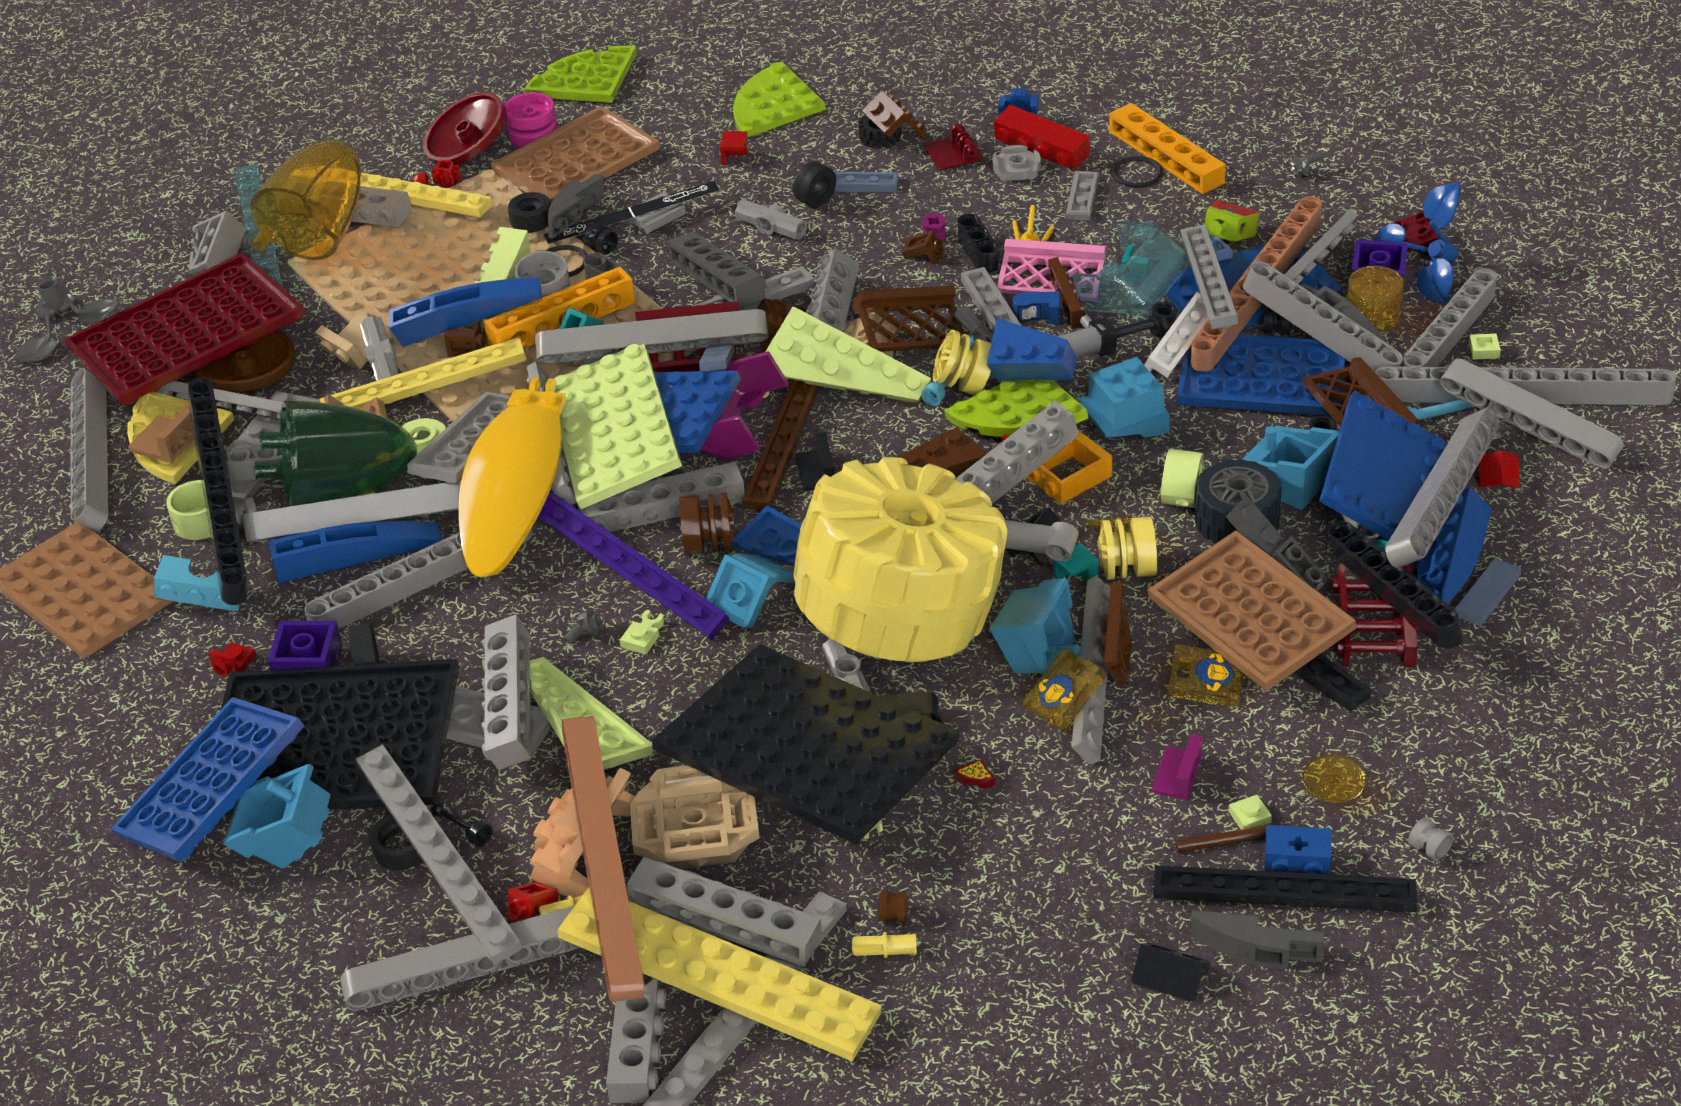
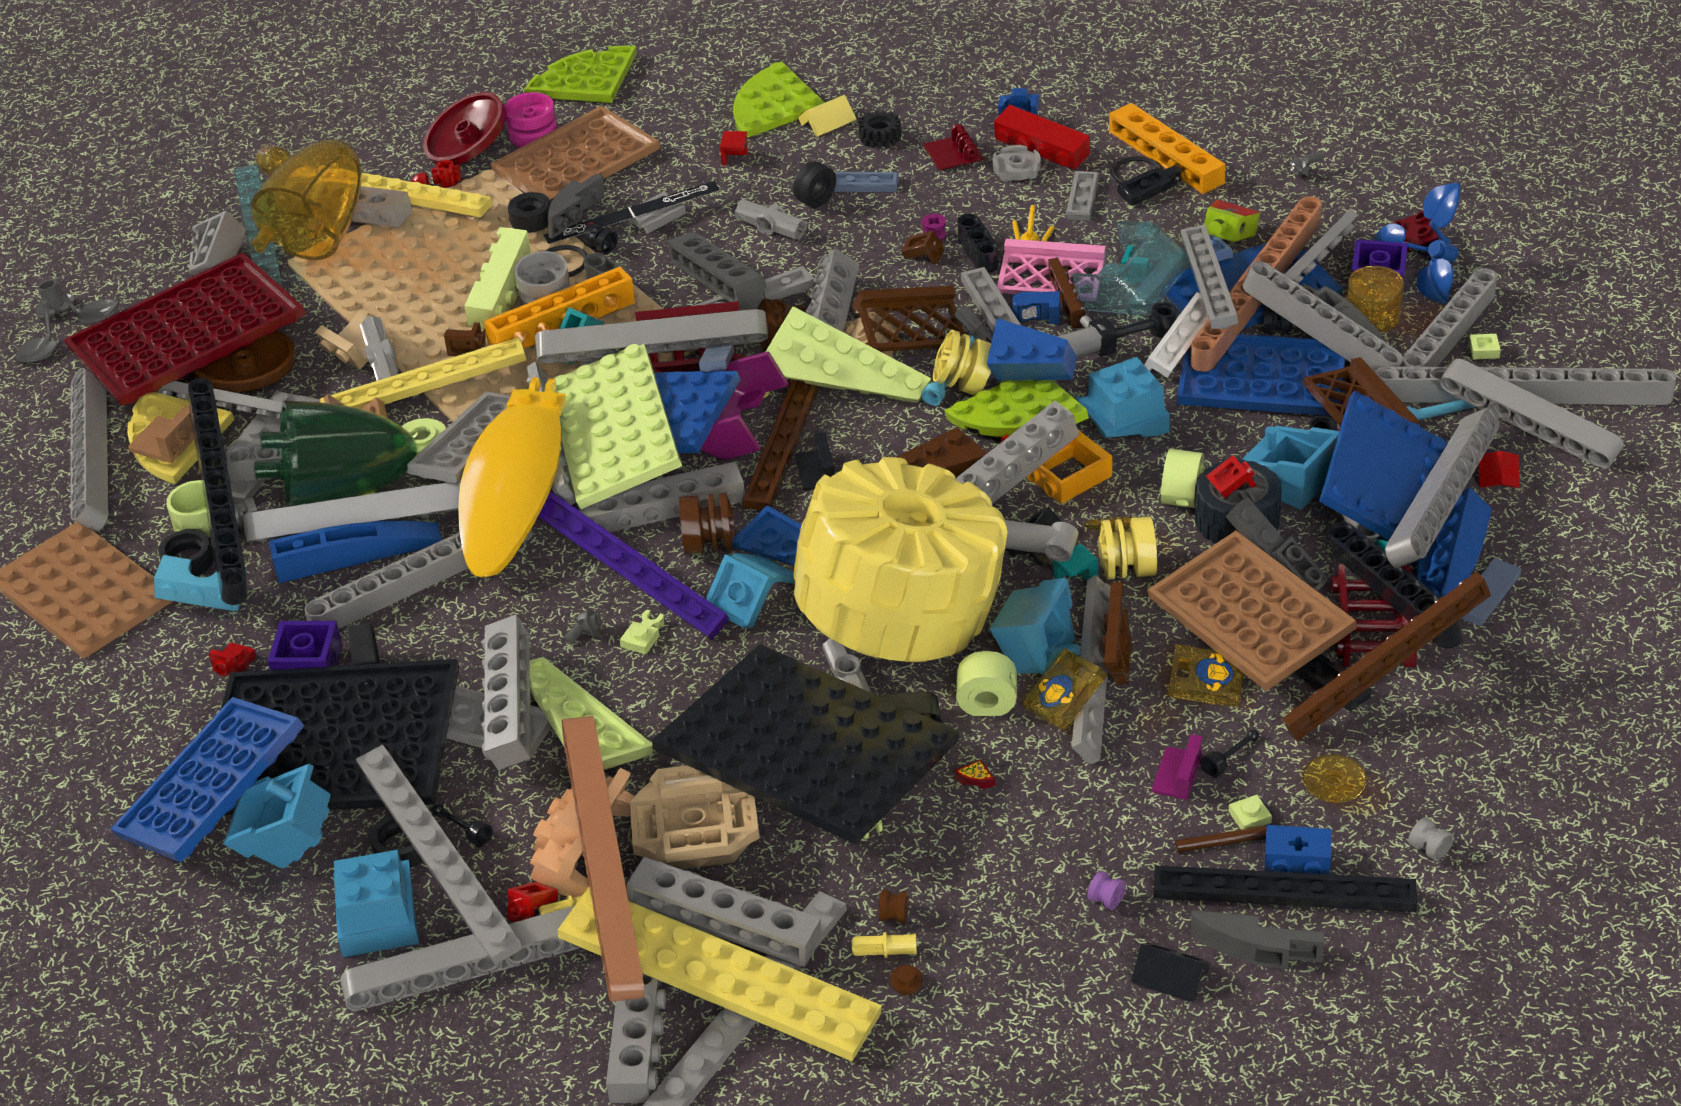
(186, 540): none -> black tyre
(270, 158): none -> clear yellow head
(374, 903): none -> dark azure piece
(459, 307): blue wedge -> none
(828, 116): none -> light yellow panel
(889, 116): bracket -> none
(906, 979): none -> reddish brown plate
(986, 684): none -> yellowish green piece
(1106, 890): none -> medium lavender wheel
(1149, 184): none -> black hinge
(1215, 762): none -> black hinge
(1231, 476): none -> red bracket
(1386, 656): none -> reddish brown plate

